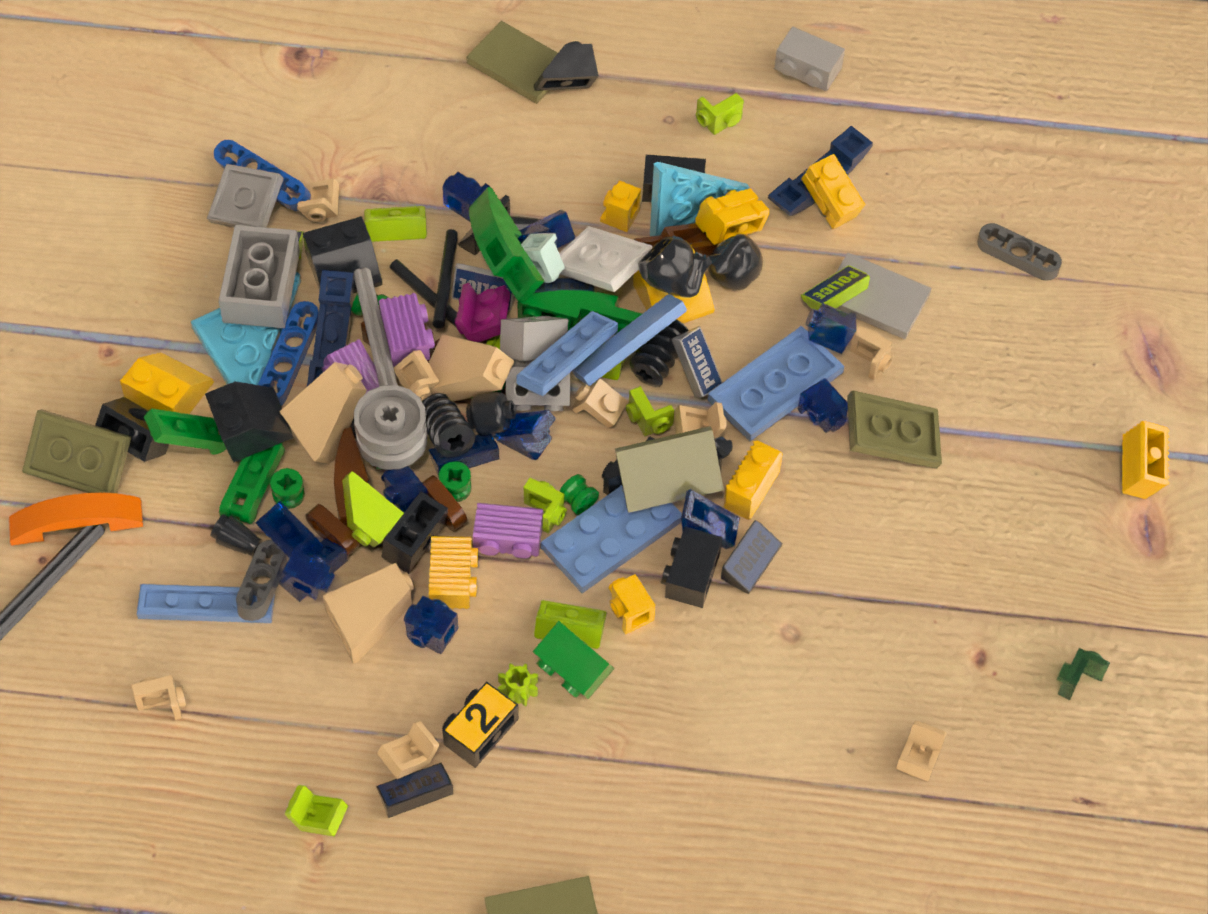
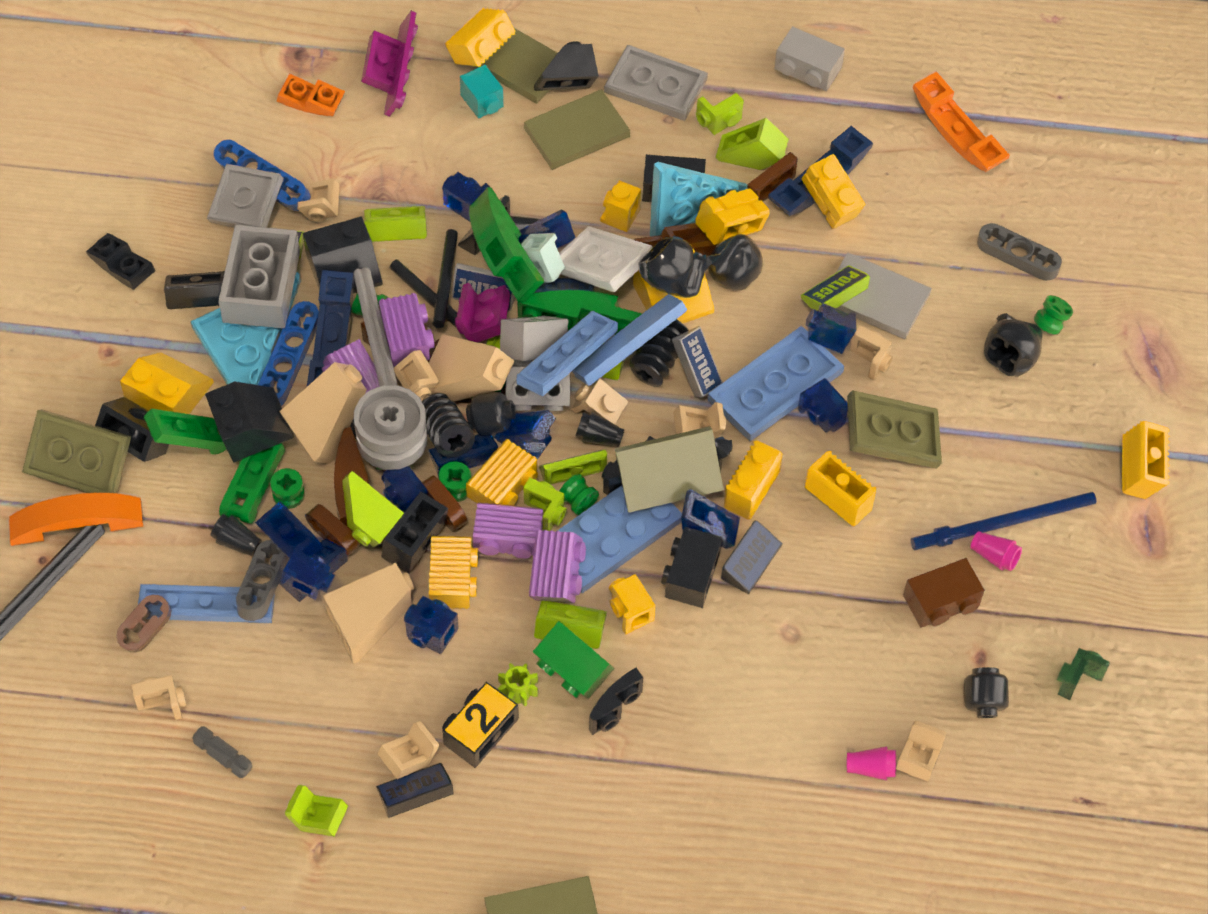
(119, 261): none -> black slope
(138, 617): none -> reddish brown beam
(193, 290): none -> black slope
(222, 752): none -> dark grey axle
(310, 98): none -> orange slope
(388, 61): none -> magenta bracket
(480, 37): none -> yellow brick
(481, 91): none -> teal brick
(502, 476): none -> yellow brick
(556, 566): none -> medium lavender brick
(566, 468): none -> lime slope
(576, 129): none -> olive tile
(599, 430): none -> black cone
(609, 707): none -> black slope
(642, 412): lime bracket -> none
(656, 82): none -> light grey tile
(753, 145): none -> lime slope
(774, 176): none -> reddish brown tile
(840, 488): none -> yellow brick
(874, 763): none -> dark pink cone
(943, 593): none -> reddish brown brick
(945, 535): none -> clear blue bar
(956, 126): none -> orange slope
(986, 692): none -> black head
(997, 550): none -> dark pink cone
(1013, 345): none -> black piece
(1053, 314): none -> green wheel

